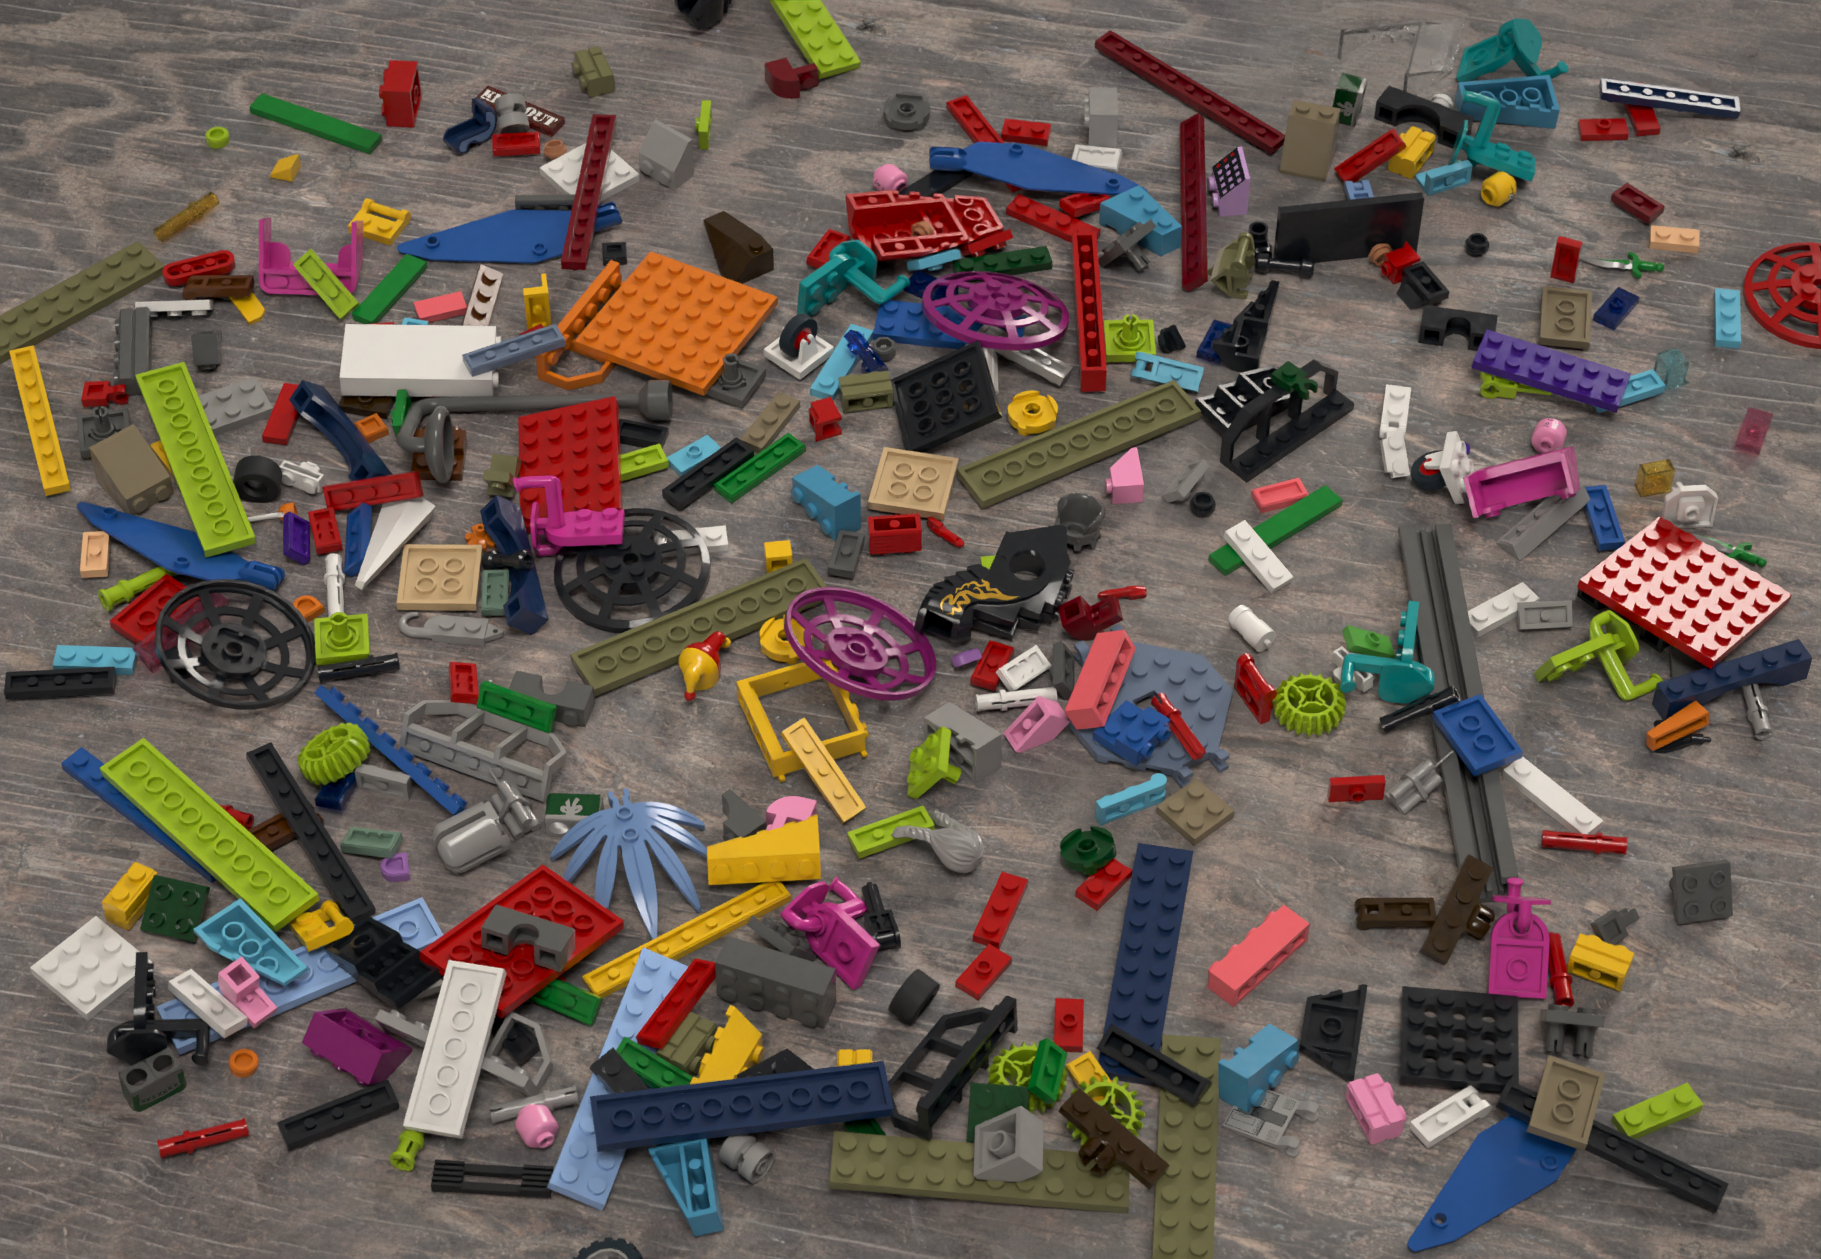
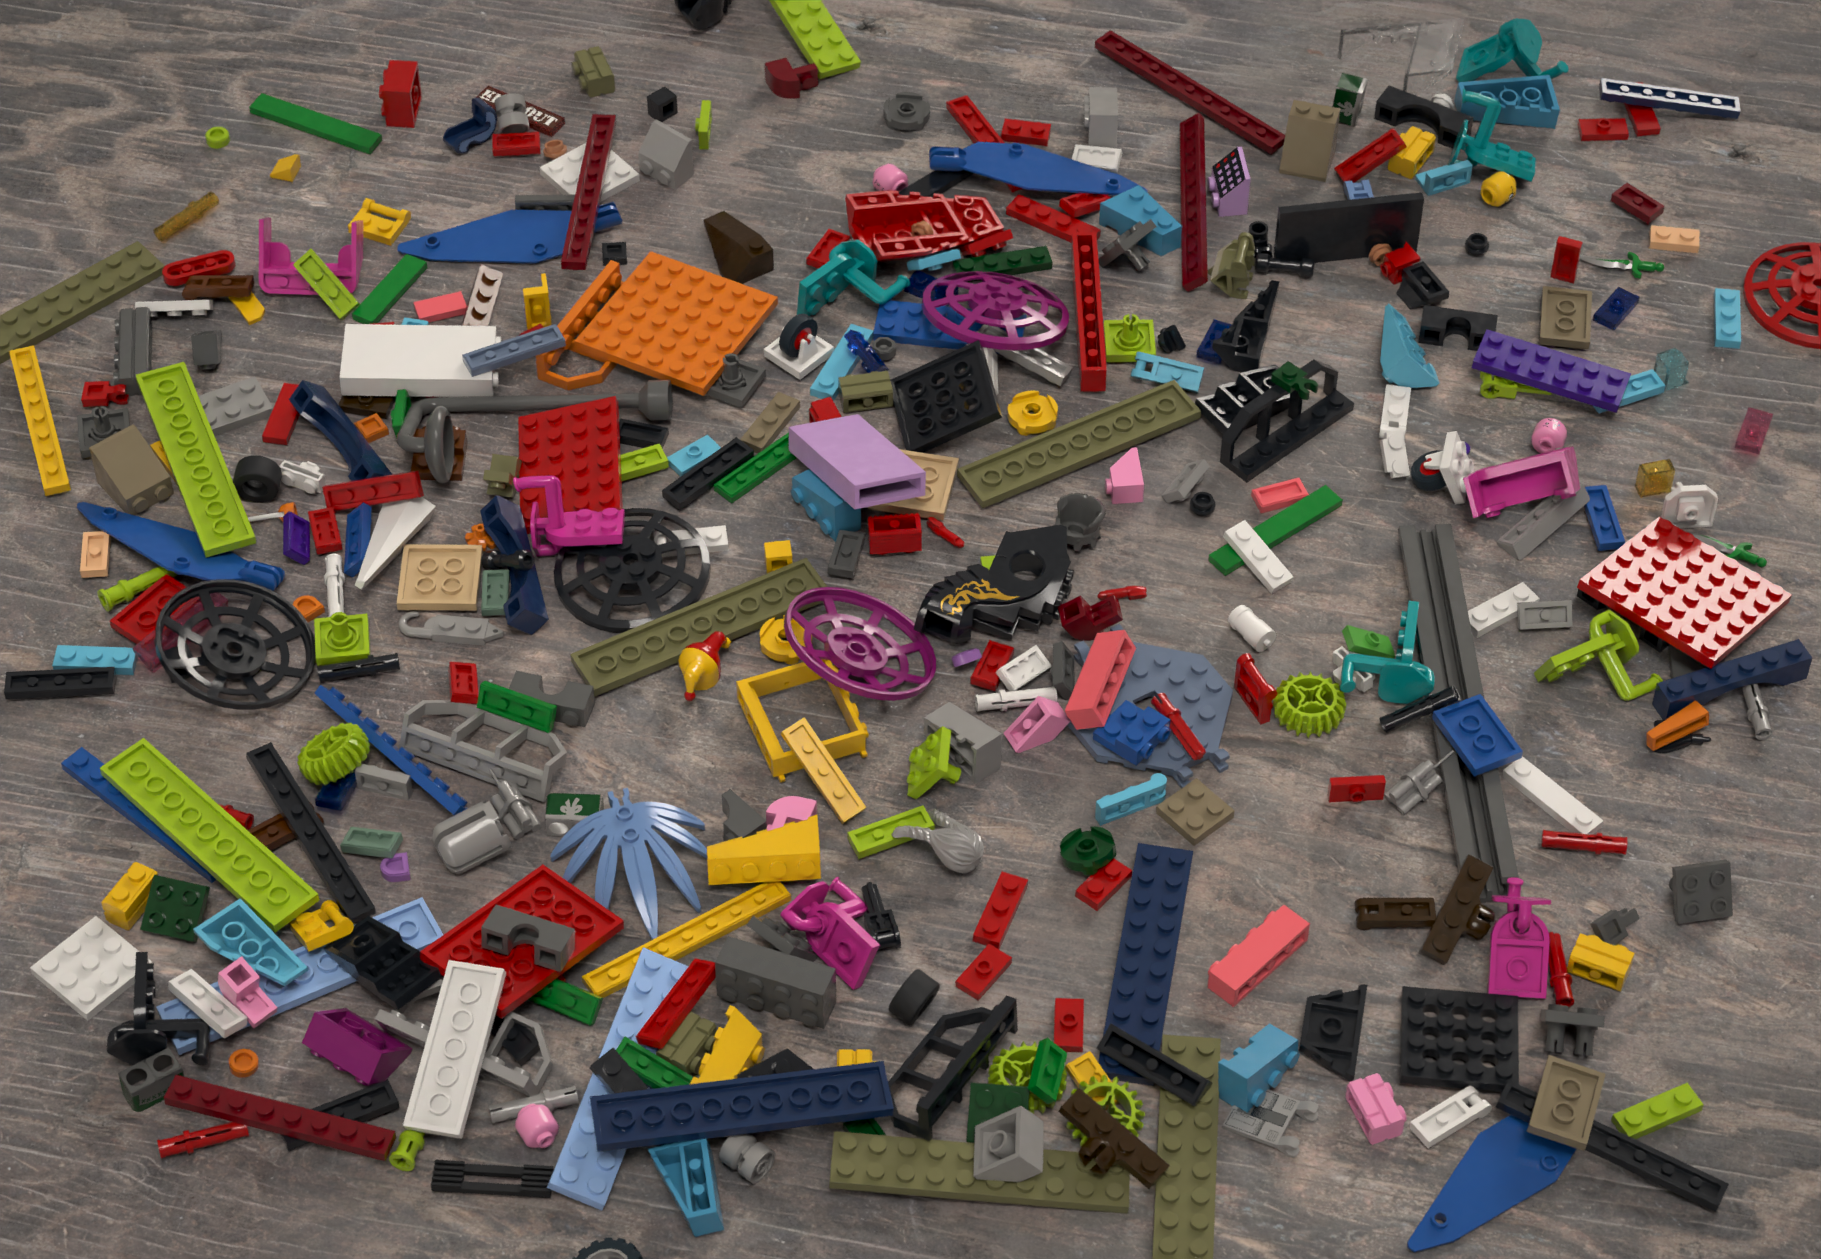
(280, 1117): none -> dark red plate
(662, 104): none -> black plate
(857, 461): none -> lavender brick
(1401, 354): none -> medium azure wedge

